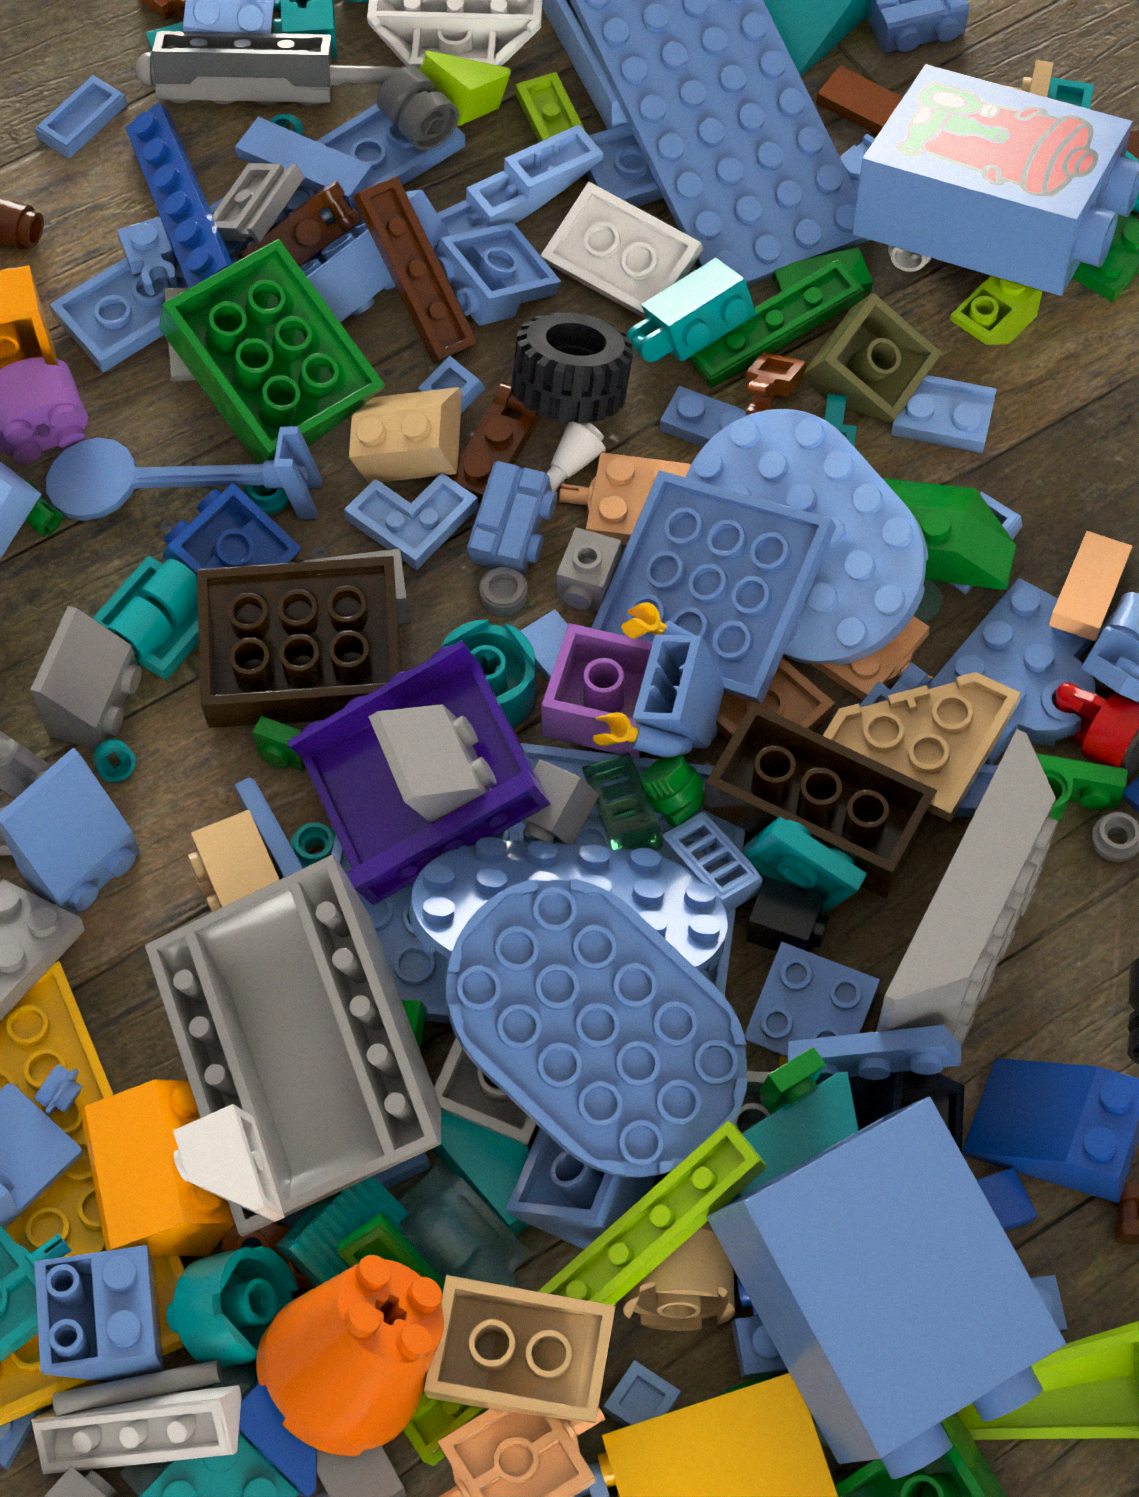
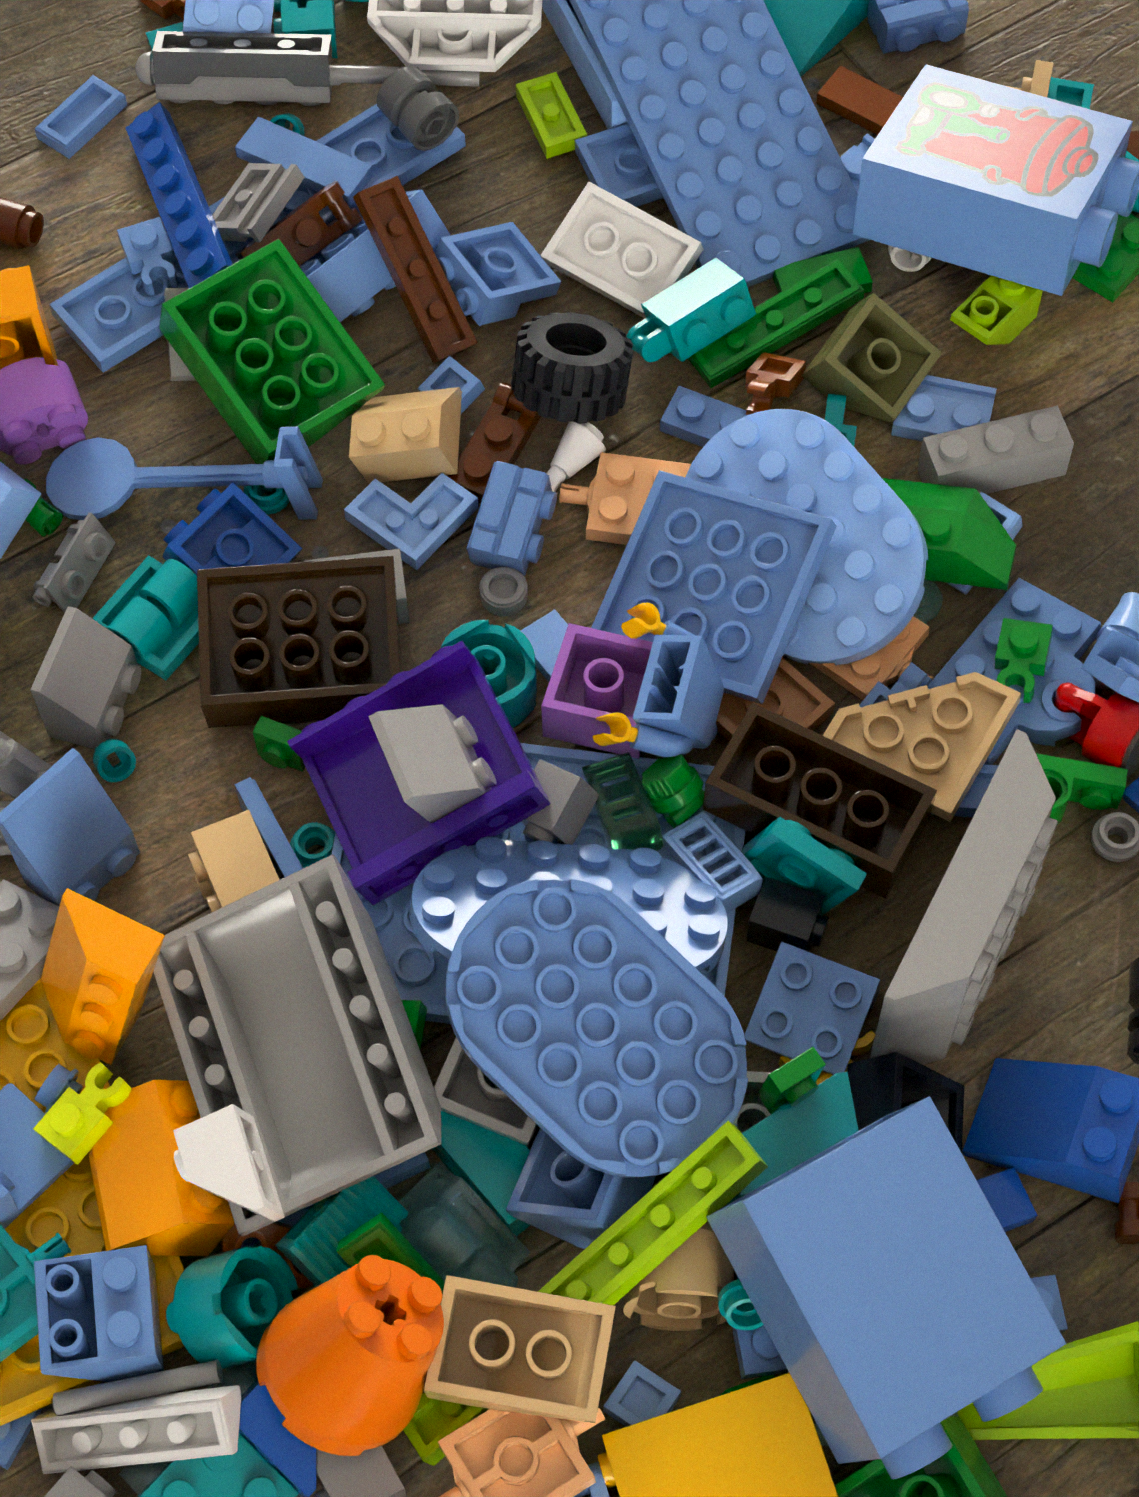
(79, 562): none -> light grey hinge
(79, 1119): none -> neon yellow plate
(97, 974): none -> light orange slope
(469, 84): lime slope -> none
(526, 183): light blue slope -> none
(587, 569): light grey brick -> none
(737, 1307): none -> teal plate
(882, 1052): medium blue plate -> none
(999, 452): none -> light grey brick
(1022, 653): none -> green plate
(1090, 586): light nougat tile -> none

